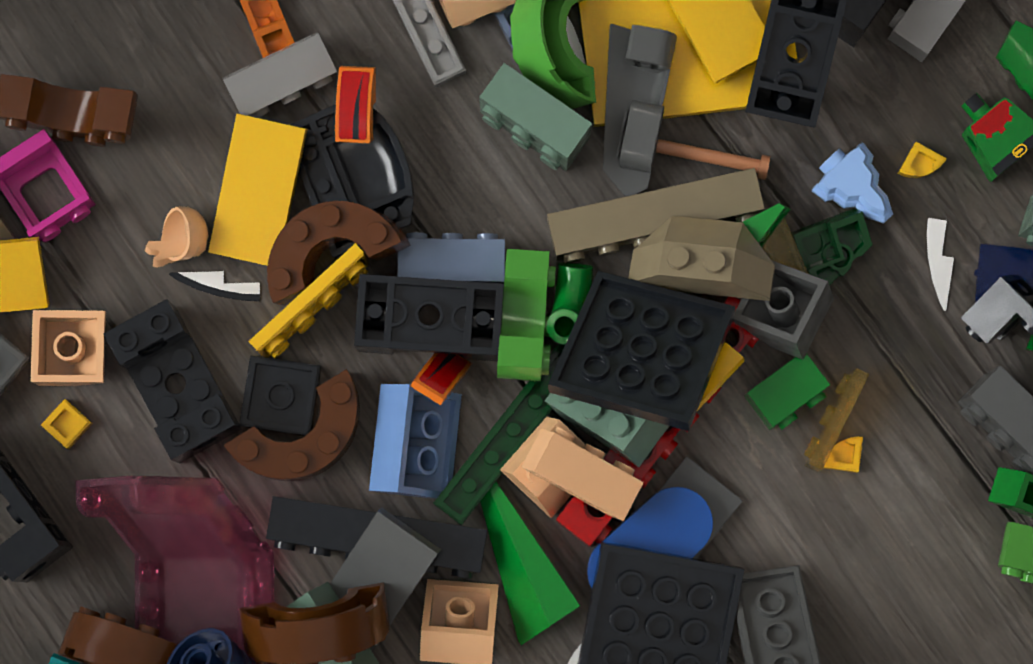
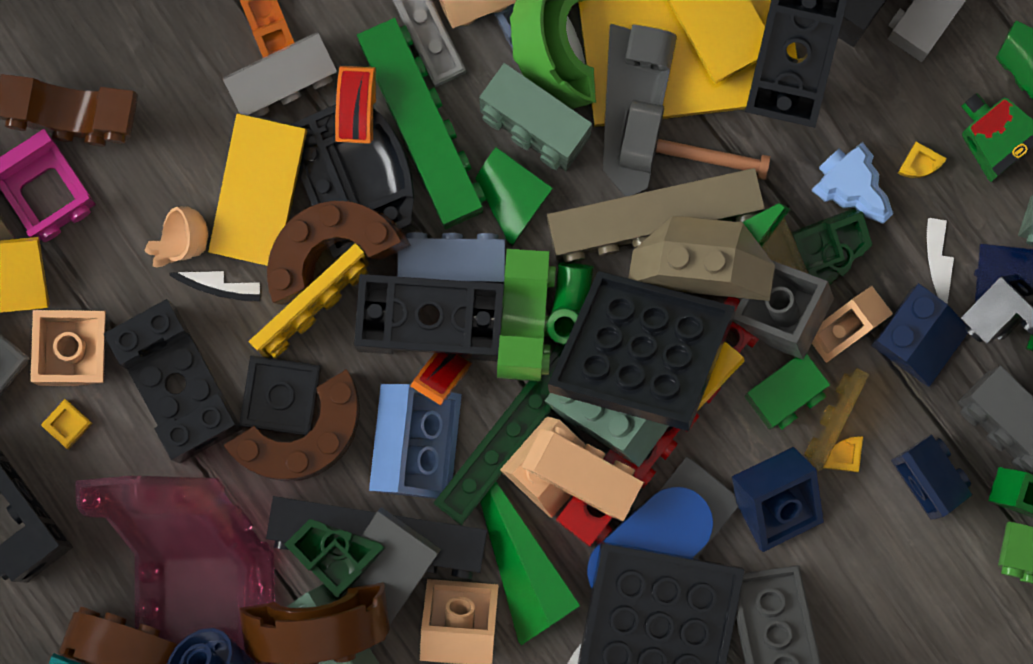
(333, 554): none -> dark green slope
(420, 123): none -> green brick
(511, 193): none -> green slope
(779, 498): none -> dark blue slope
(850, 323): none -> light nougat slope
(921, 335): none -> dark blue slope
(933, 477): none -> dark blue slope

